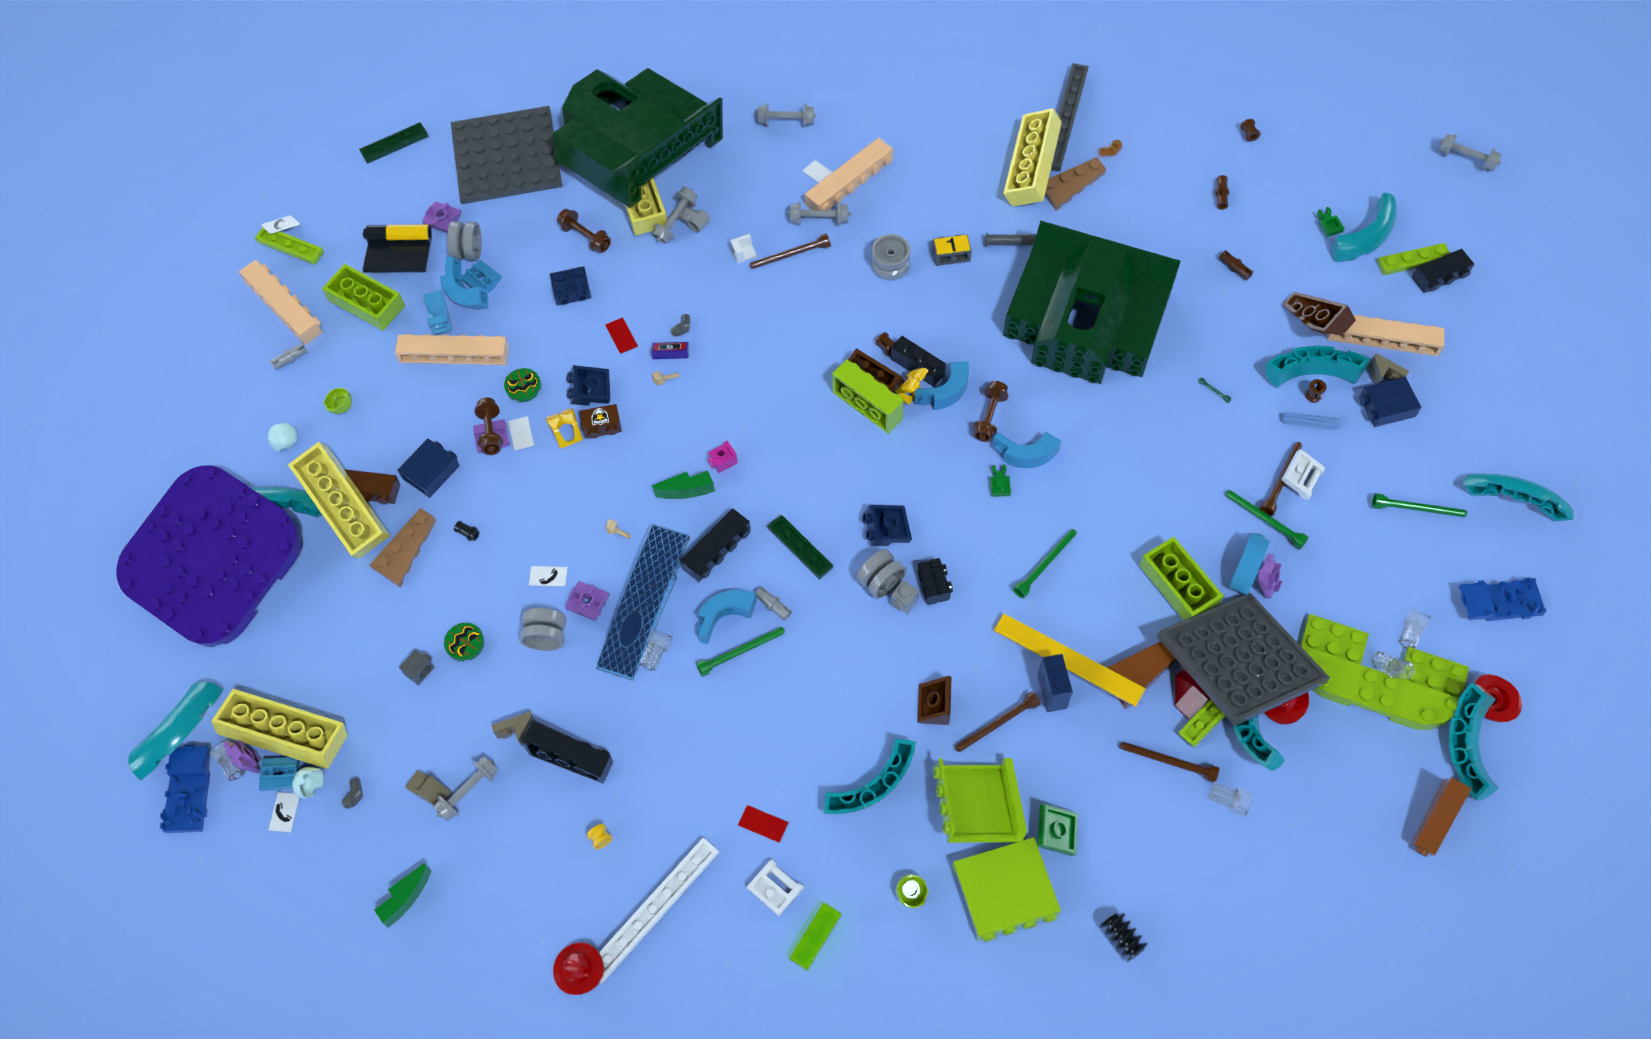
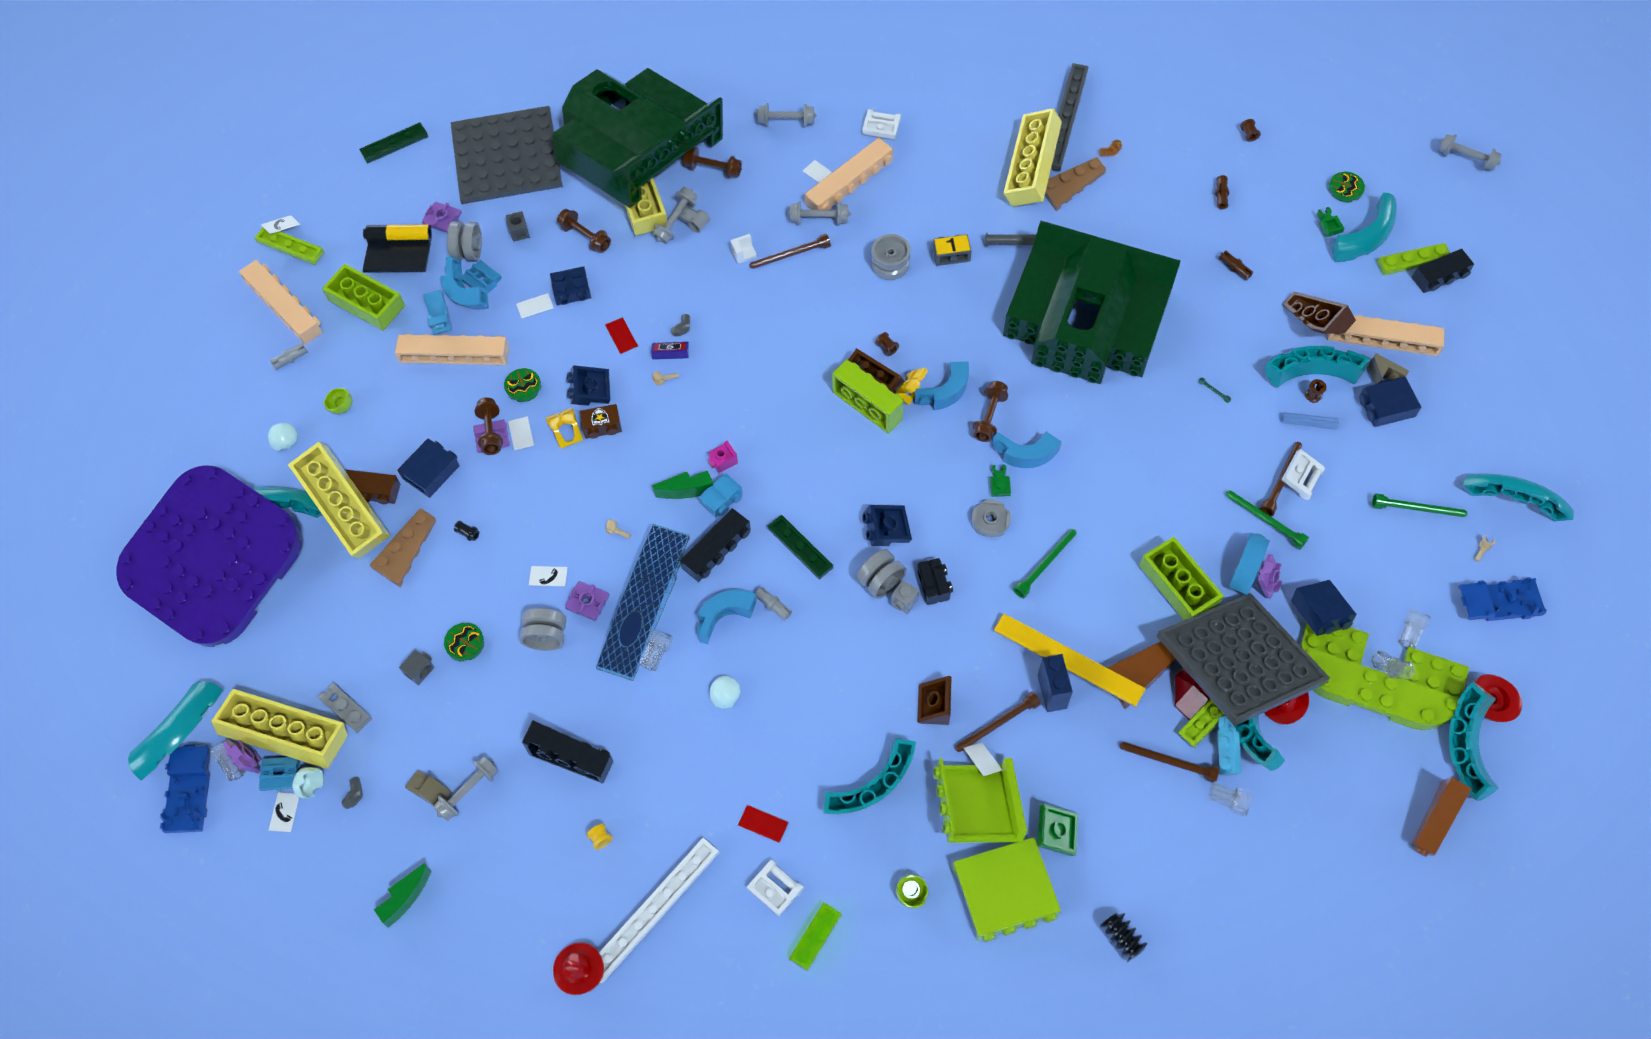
(345, 708): none -> light grey plate
(513, 725): dark tan slope -> none
(517, 226): none -> dark grey brick
(534, 305): none -> white sticker
(706, 666): green piece -> none
(721, 495): none -> dark azure brick
(724, 692): none -> light aqua hair
(733, 166): none -> reddish brown piece
(881, 124): none -> white plate
(914, 357): black brick -> none
(982, 759): none -> white sticker
(985, 527): none -> light grey plate
(1228, 748): none -> medium azure hinge
(1323, 607): none -> dark blue brick
(1346, 186): none -> green tile
(1484, 545): none -> tan hand

